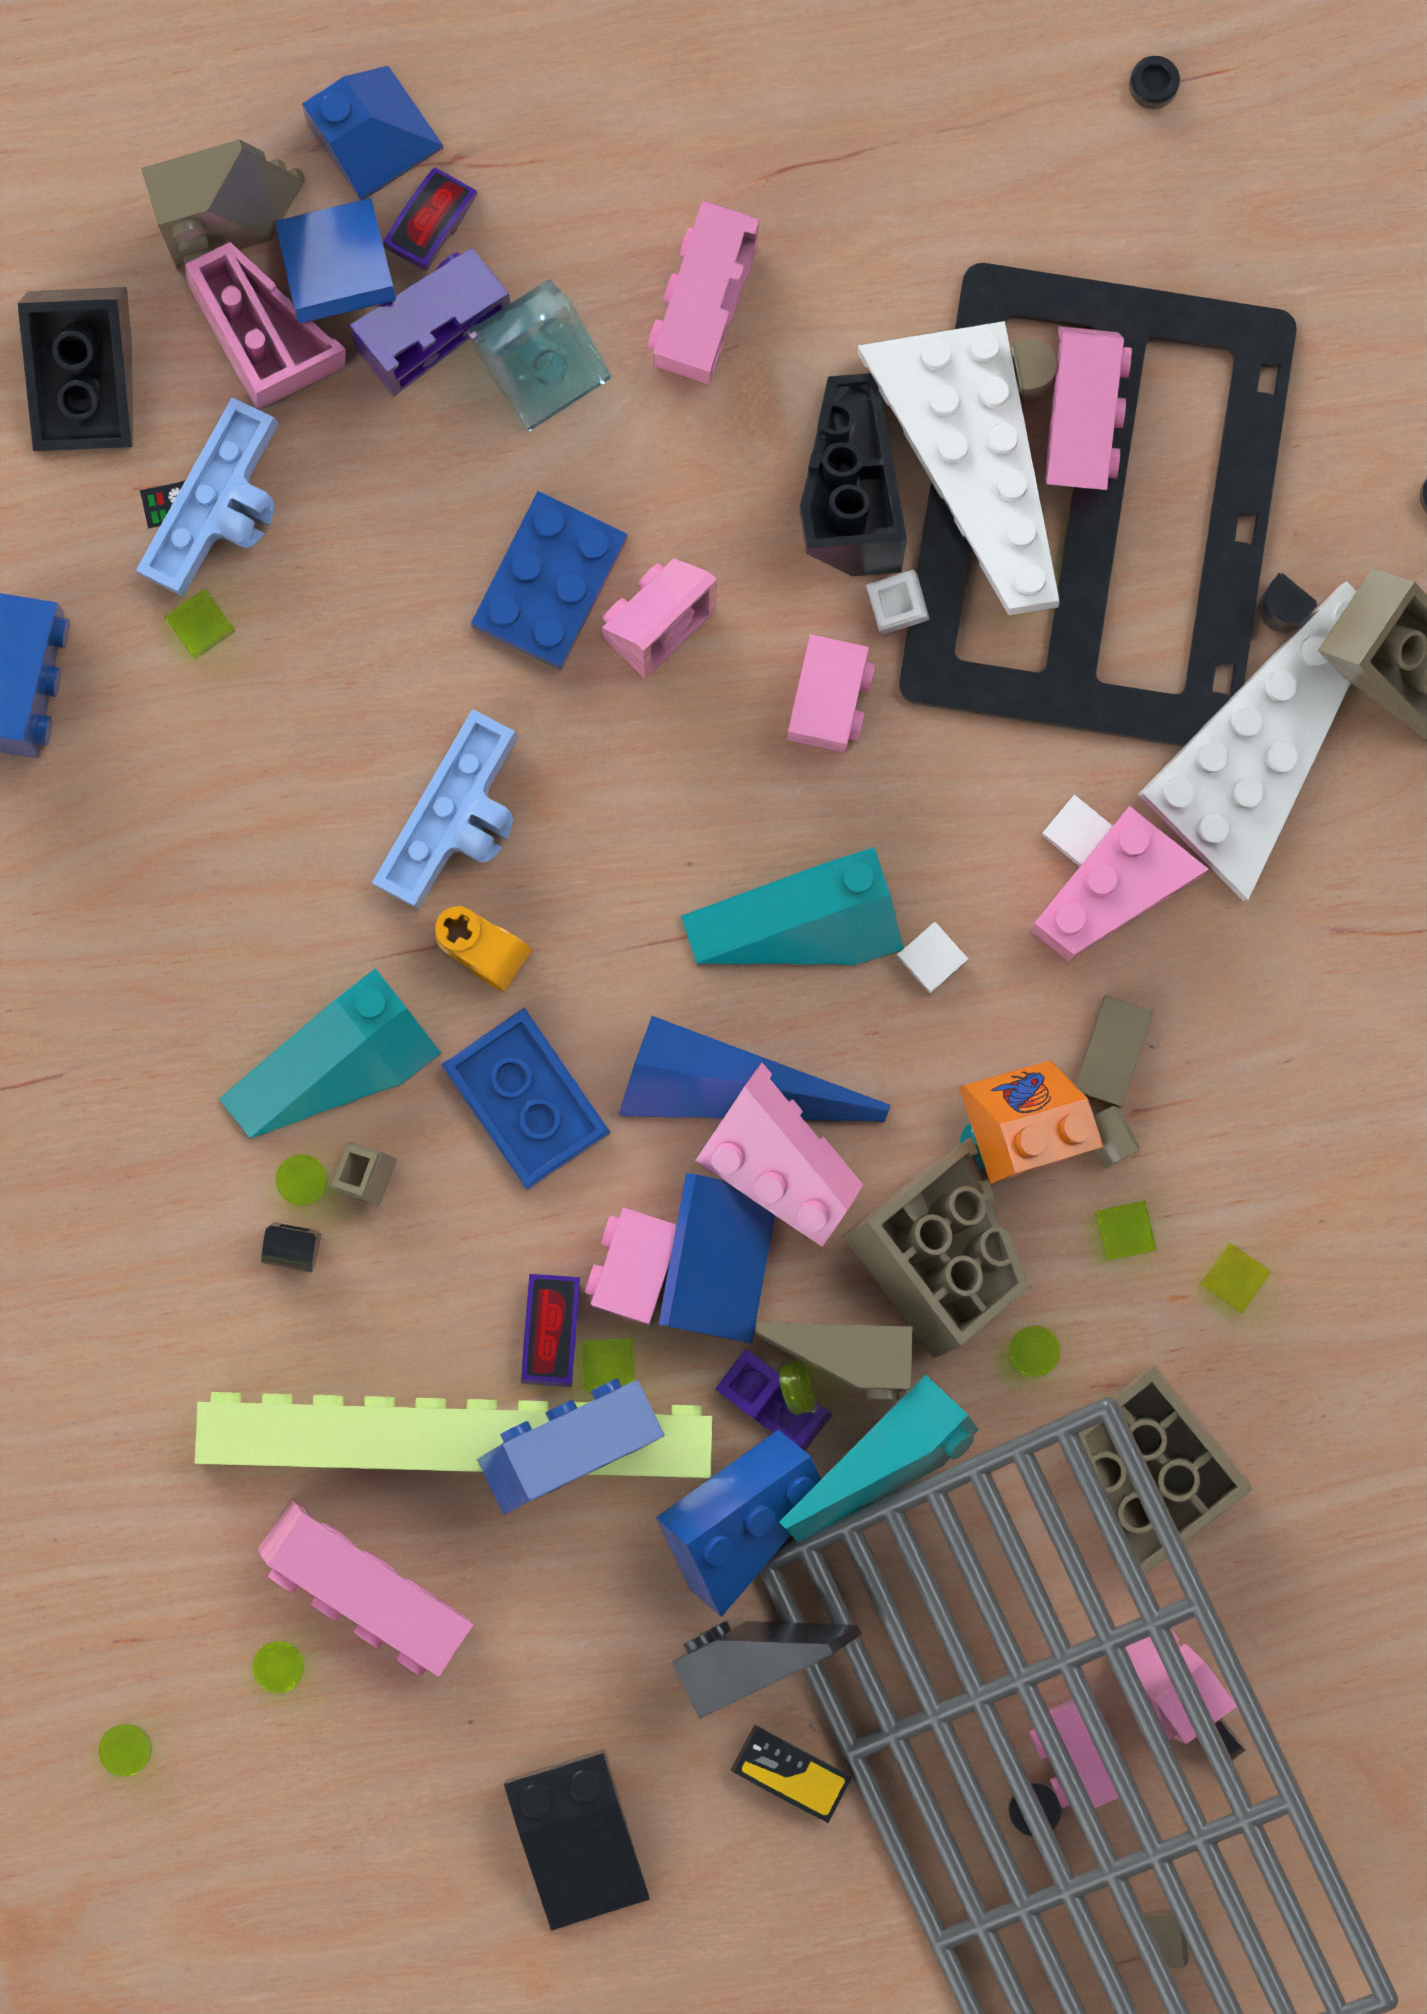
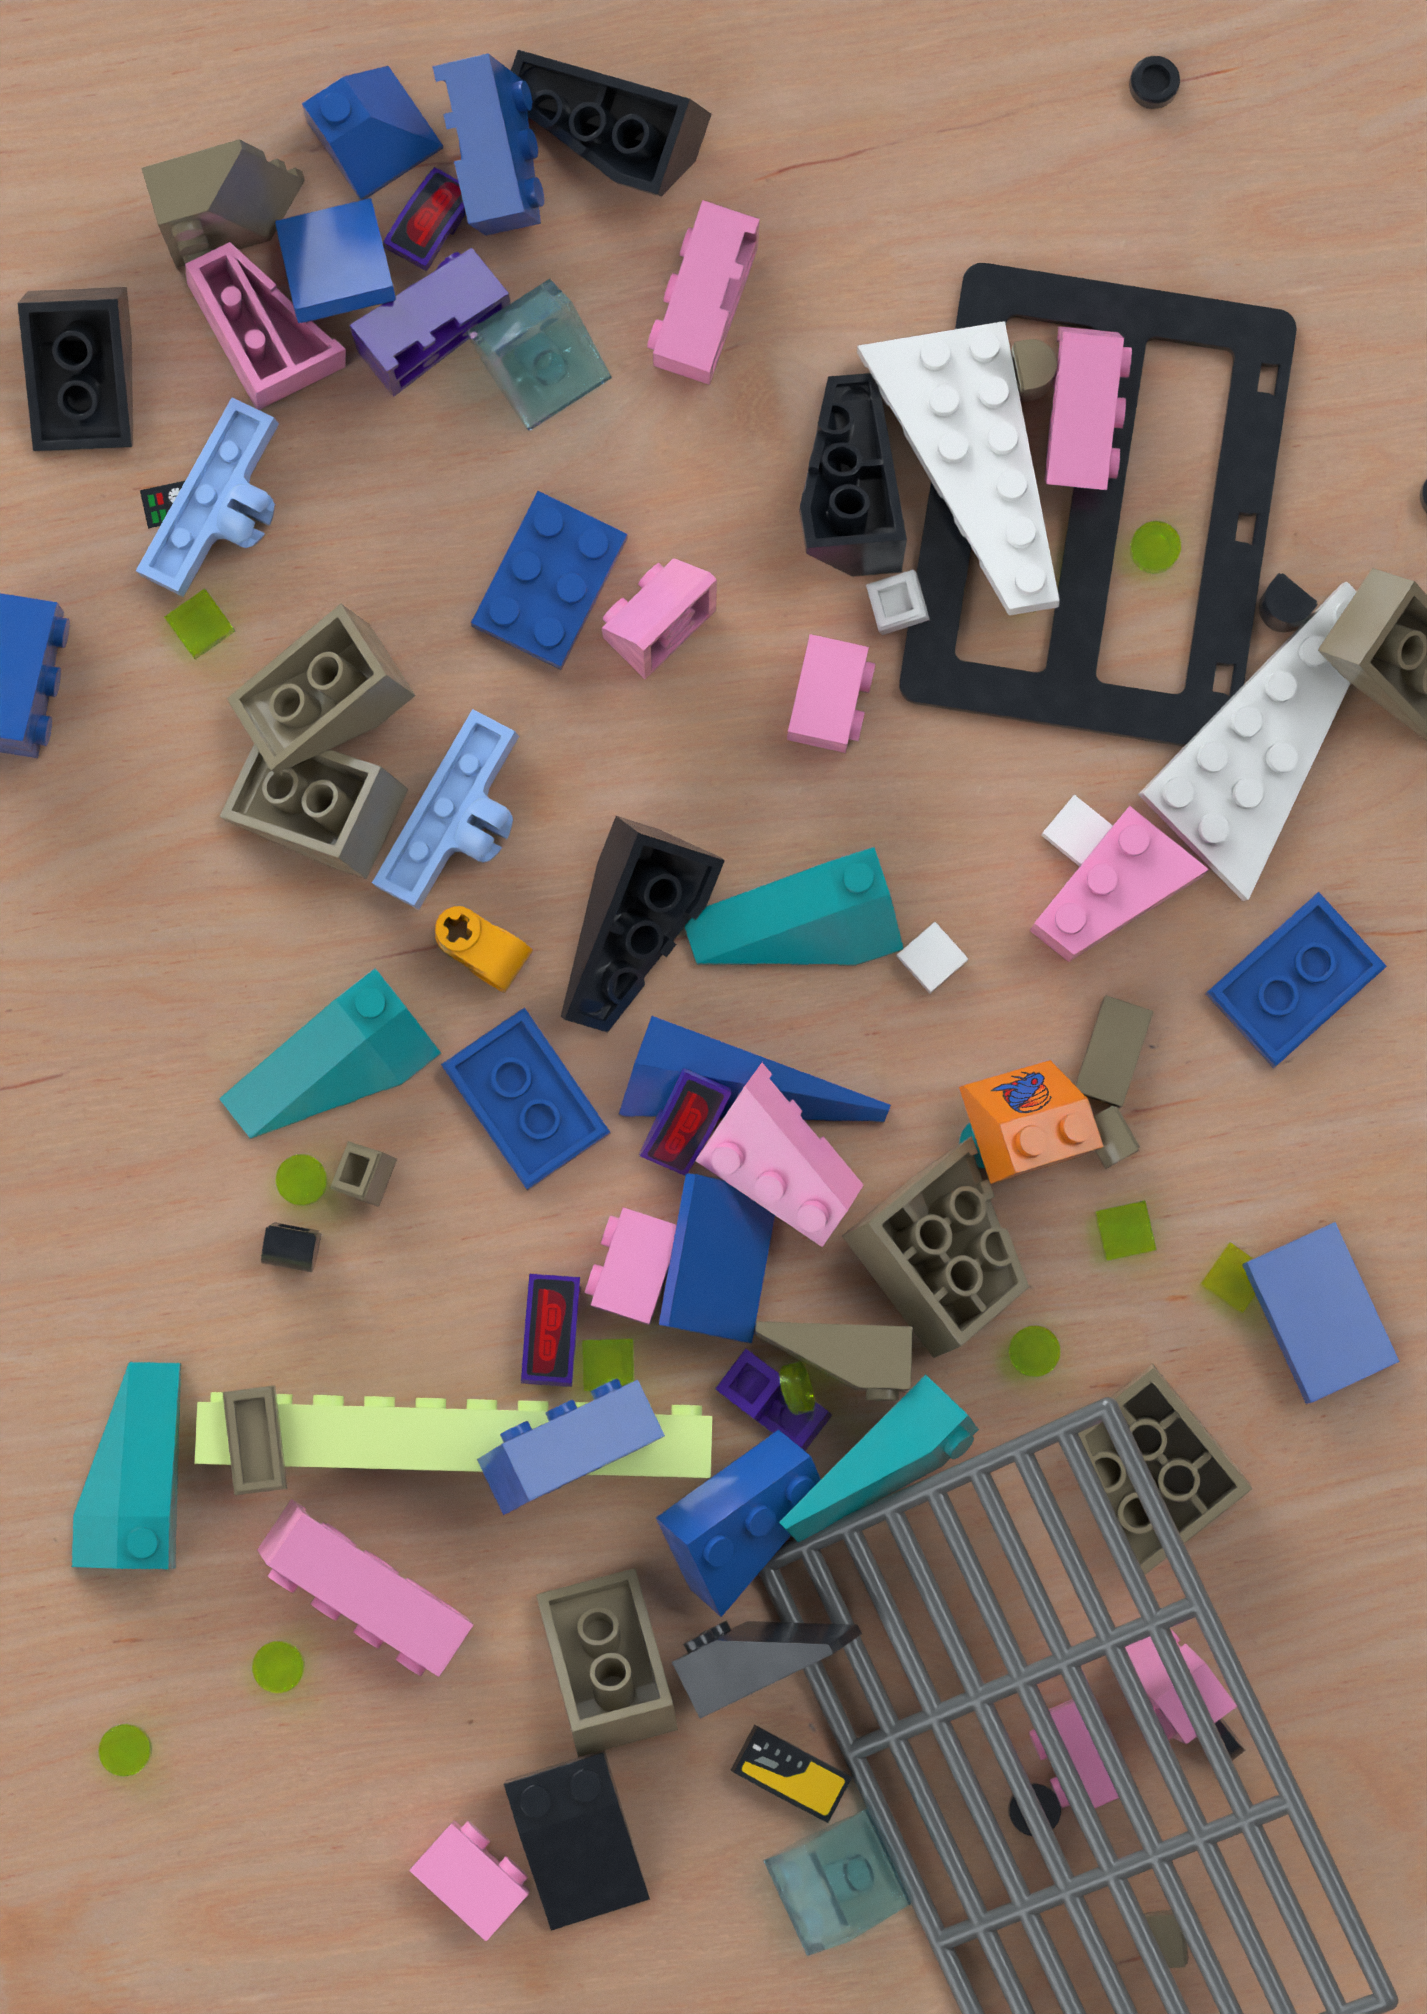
(132, 1486): none -> teal wedge
(254, 1440): none -> dark tan tile
(321, 691): none -> dark tan slope
(321, 808): none -> dark tan slope
(471, 1878): none -> bright pink brick
(494, 144): none -> wedge
(607, 1662): none -> dark tan slope
(618, 126): none -> black wedge
(636, 907): none -> black wedge
(685, 1122): none -> slope
(837, 1883): none -> clear light blue slope
(1155, 547): none -> clear neon green tile
(1296, 980): none -> blue tile
(1320, 1313): none -> tile

